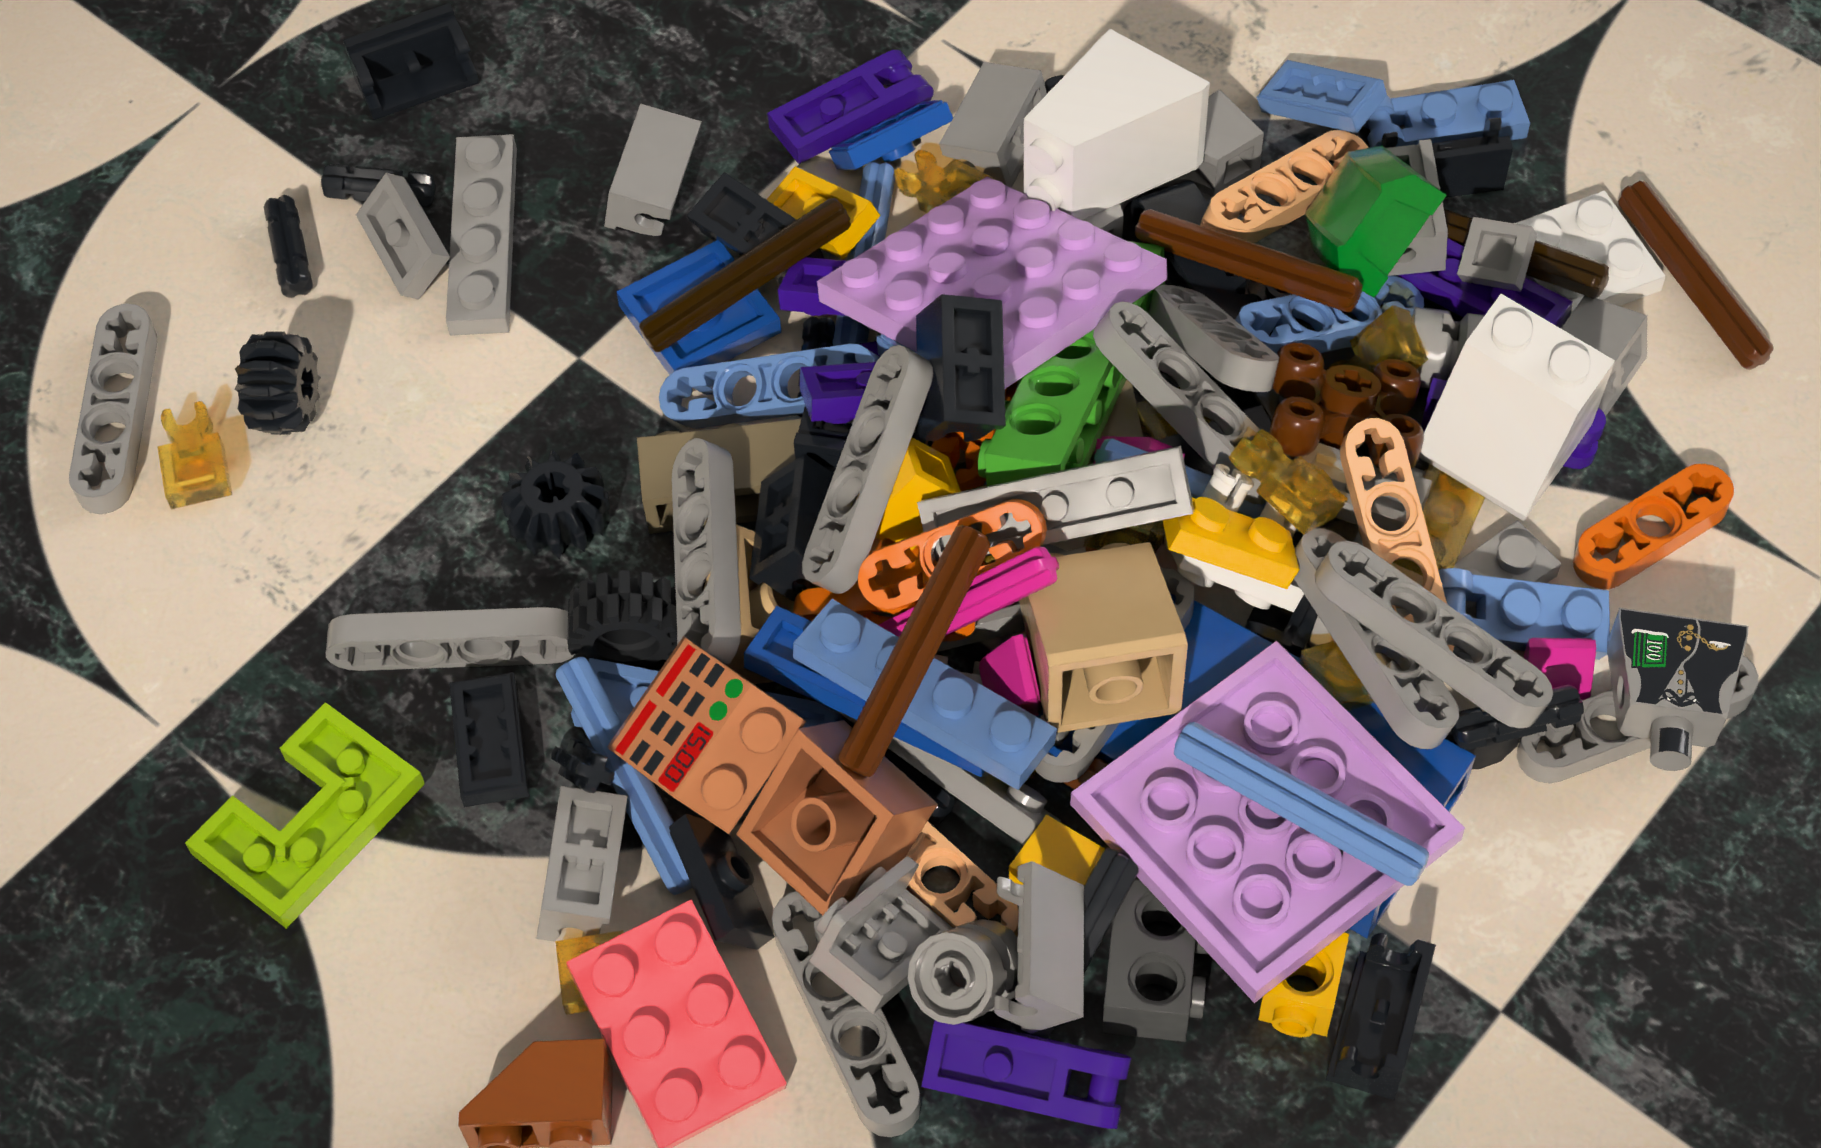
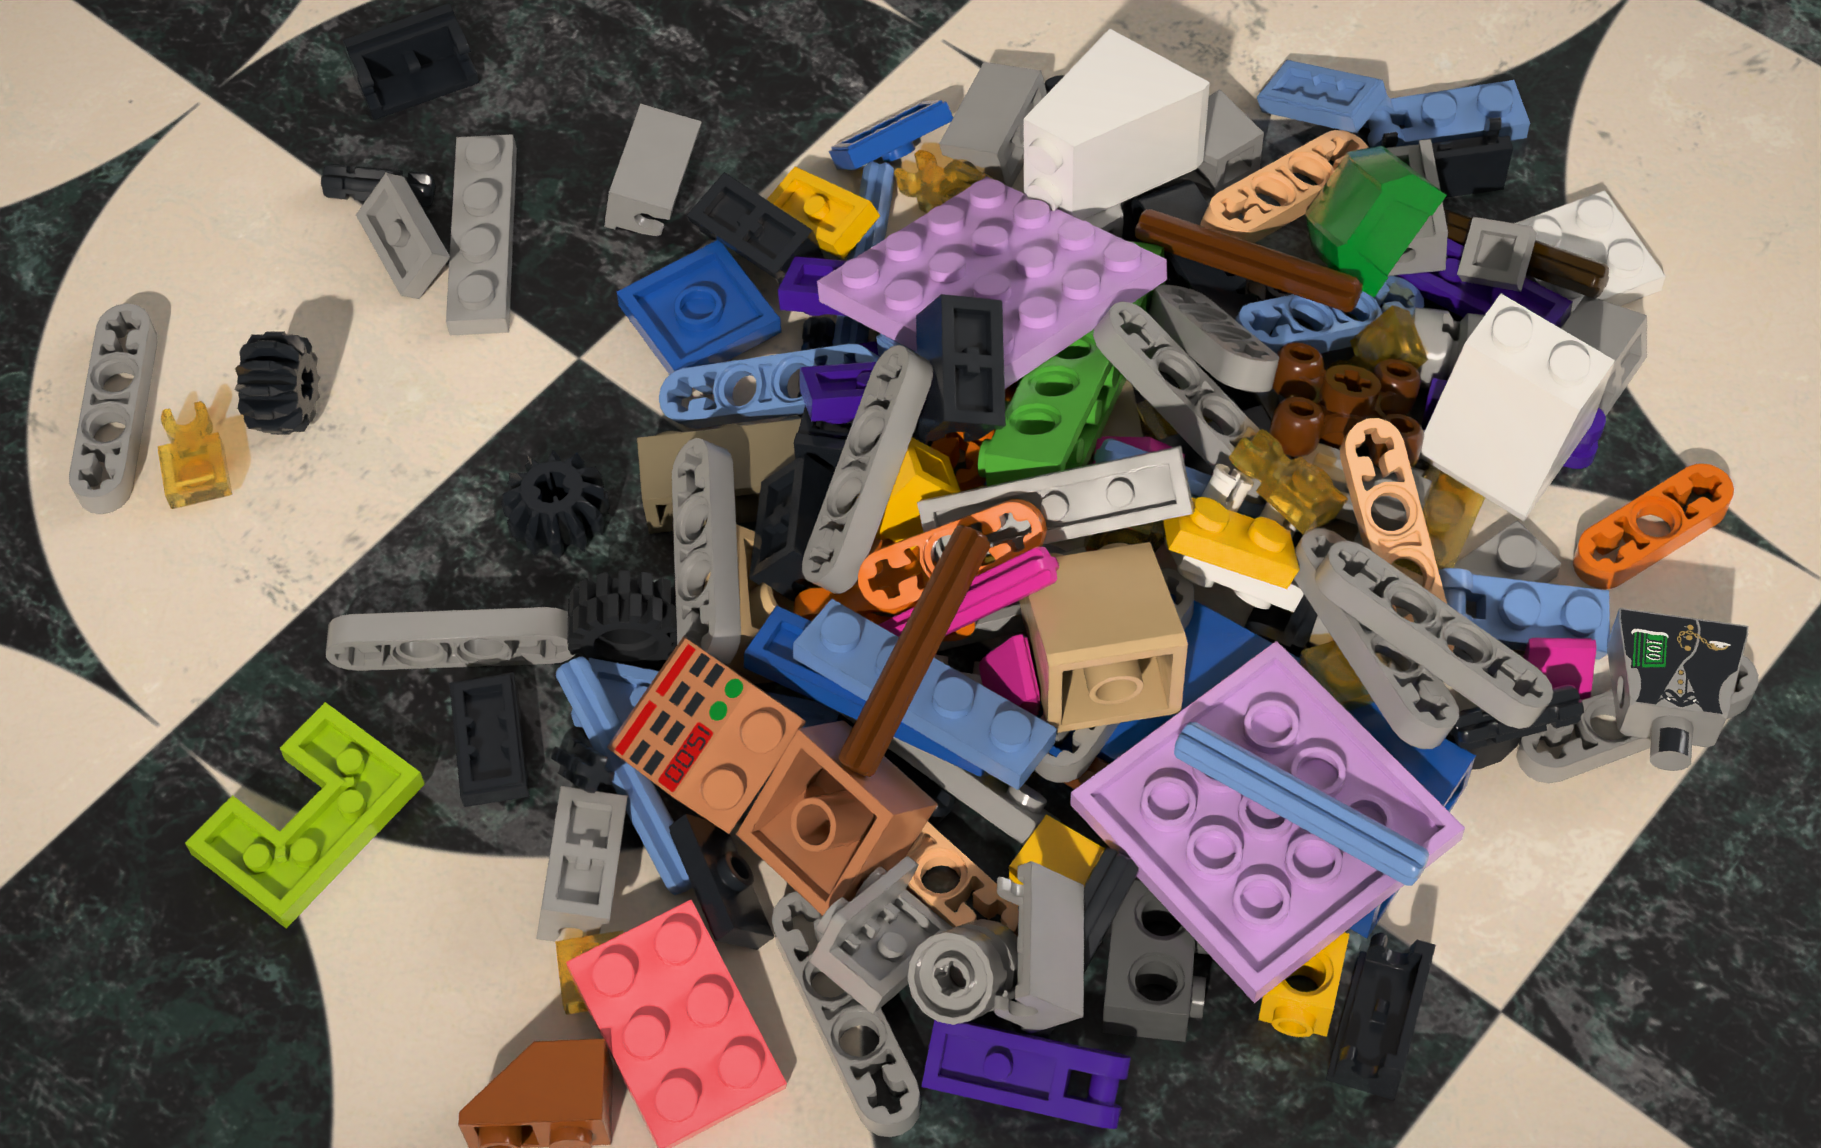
(288, 246): black axle -> none
(745, 275): dark brown axle -> none
(848, 105): dark purple plate -> none
(1696, 275): reddish brown axle -> none

